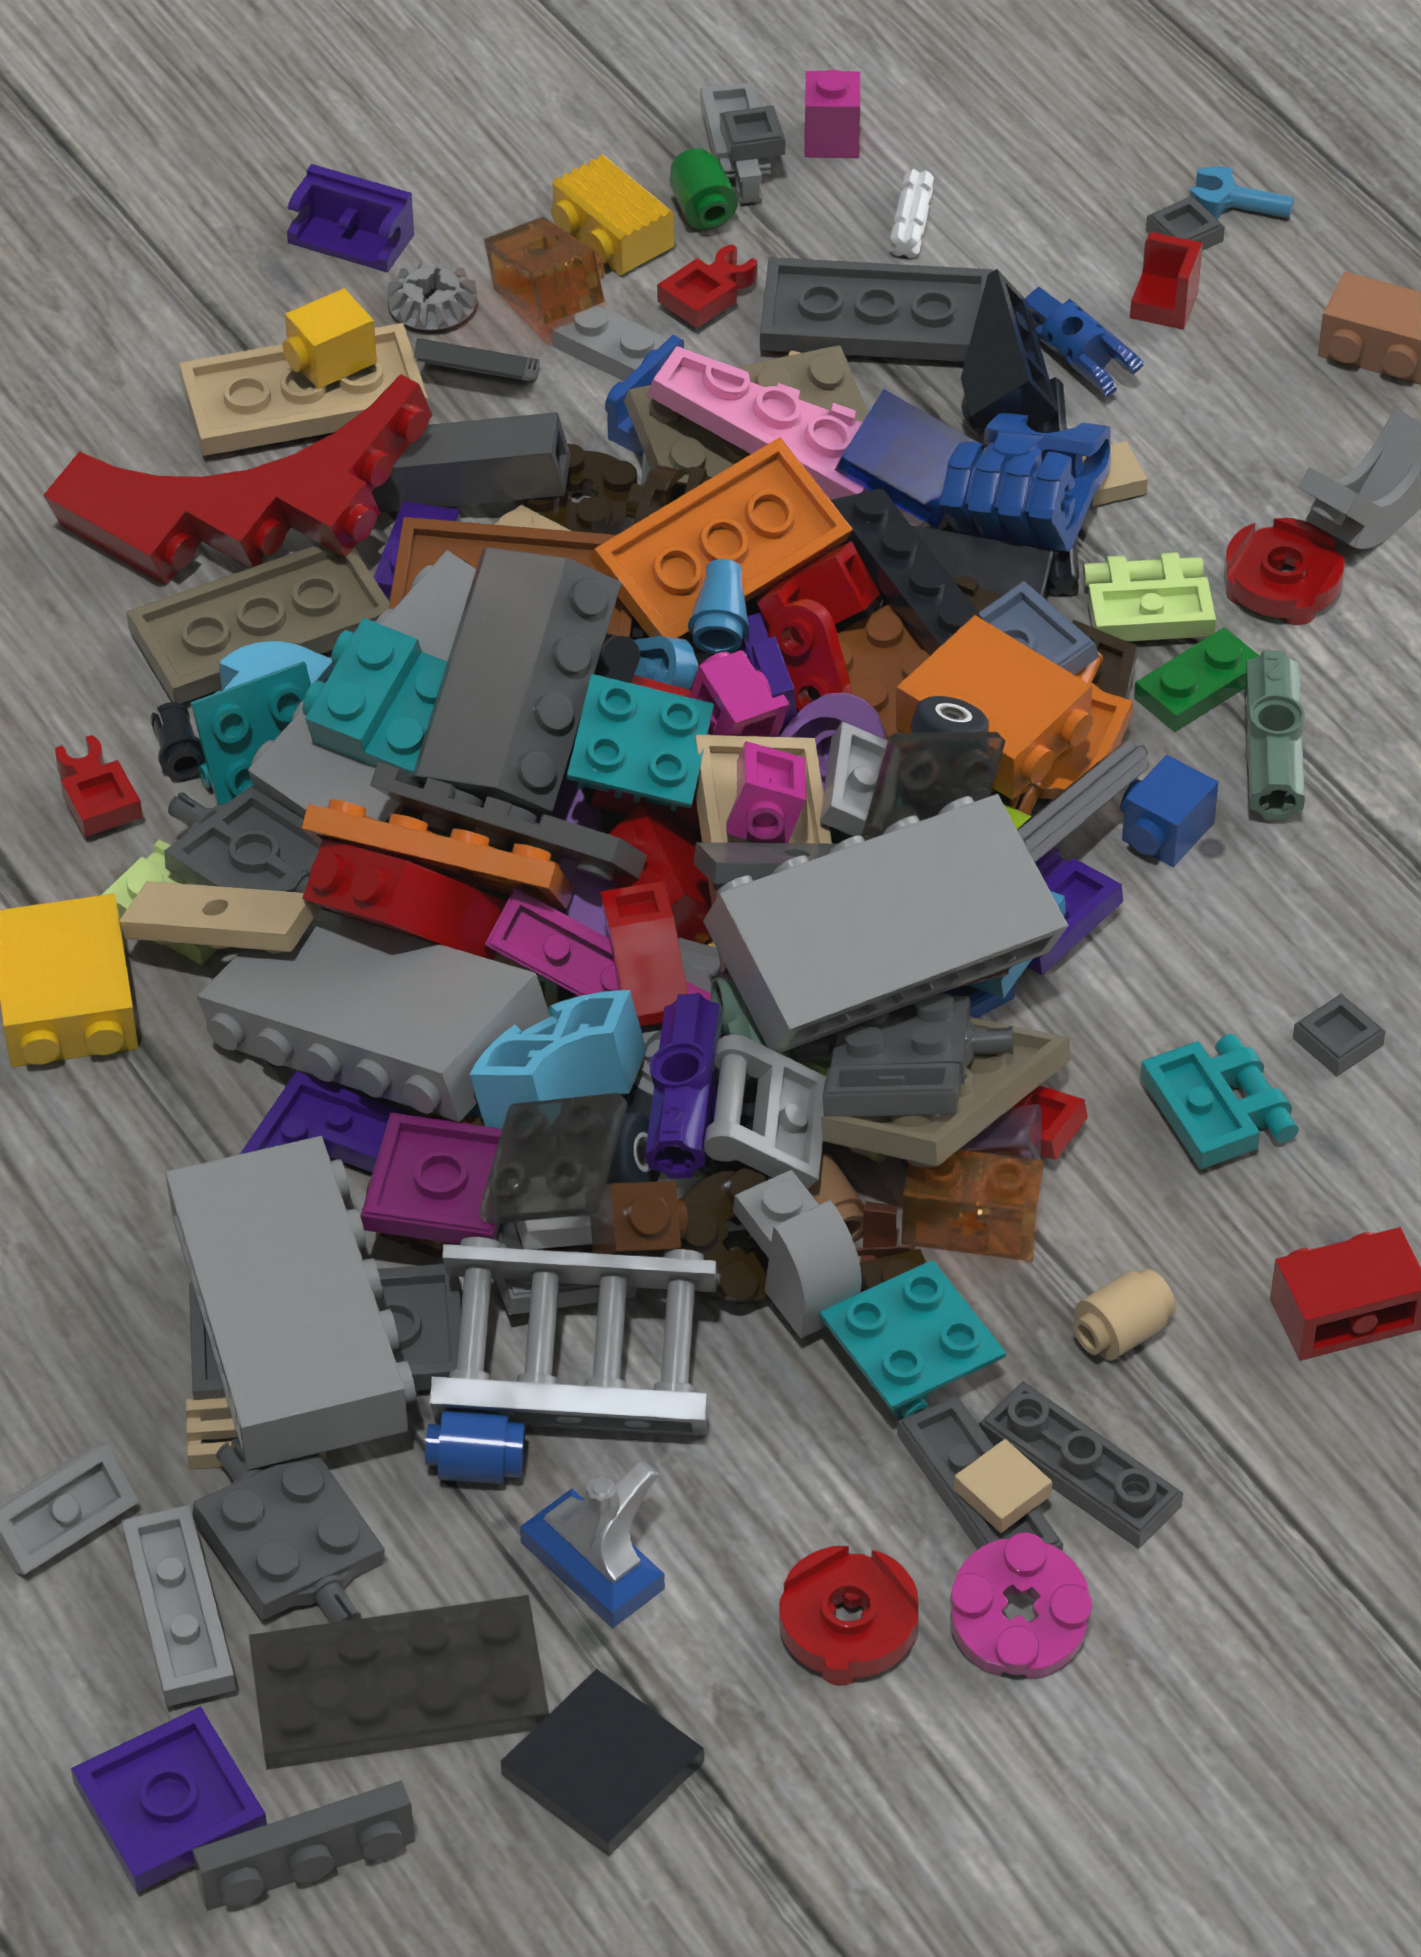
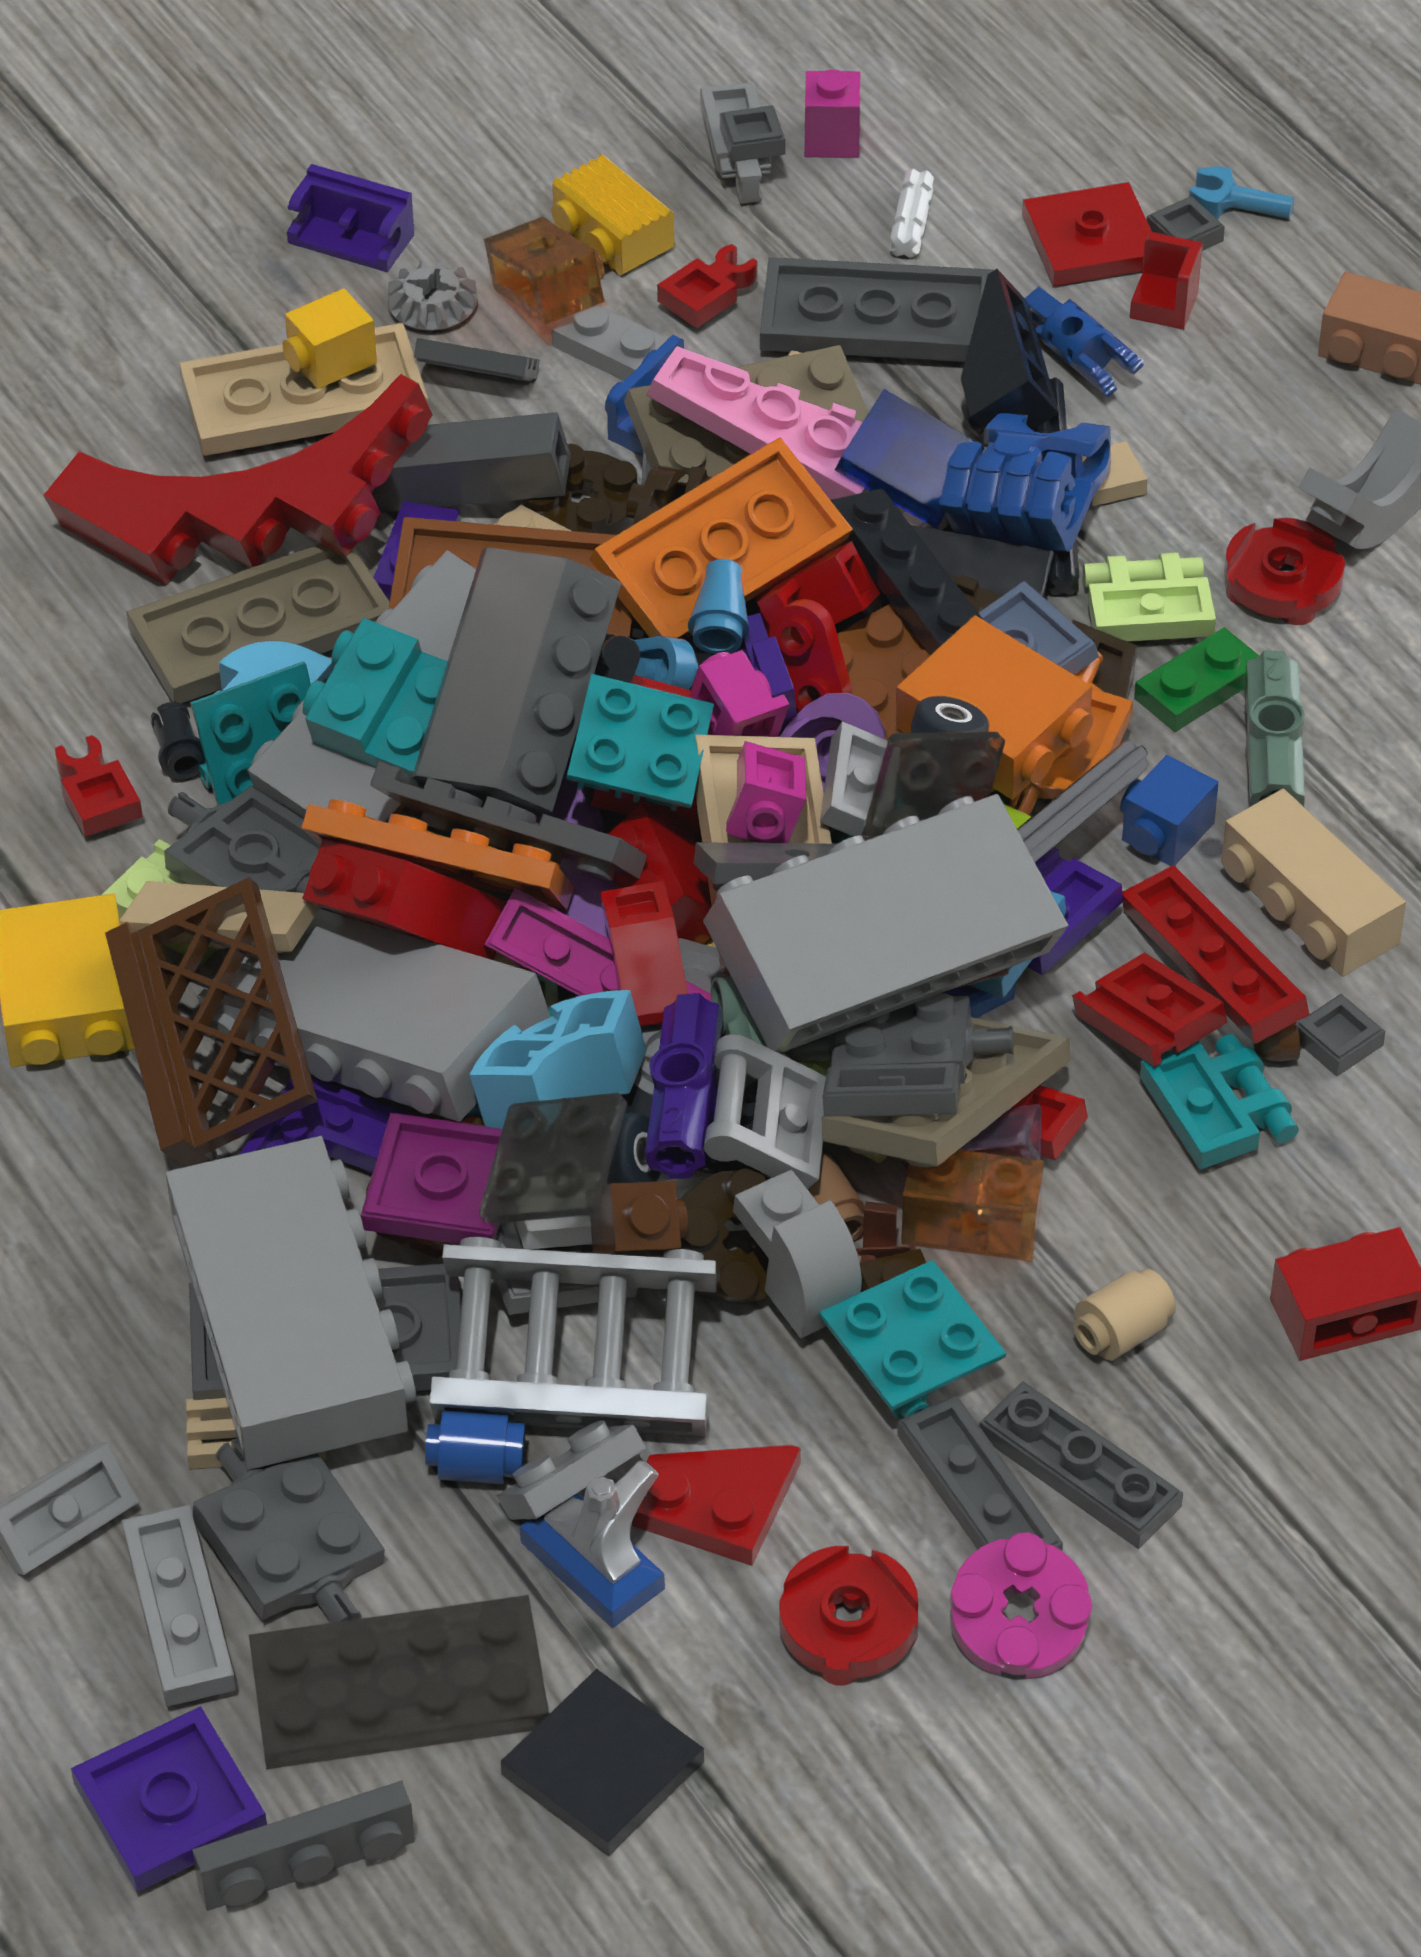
(167, 1052): none -> reddish brown fence
(550, 1482): none -> light grey plate
(702, 189): green brick -> none
(718, 1497): none -> red wing
(1002, 1485): tan tile -> none
(1088, 233): none -> red plate
(1150, 1009): none -> red plate
(1215, 954): none -> red plate
(1281, 1045): none -> reddish brown hinge
(1312, 882): none -> tan brick

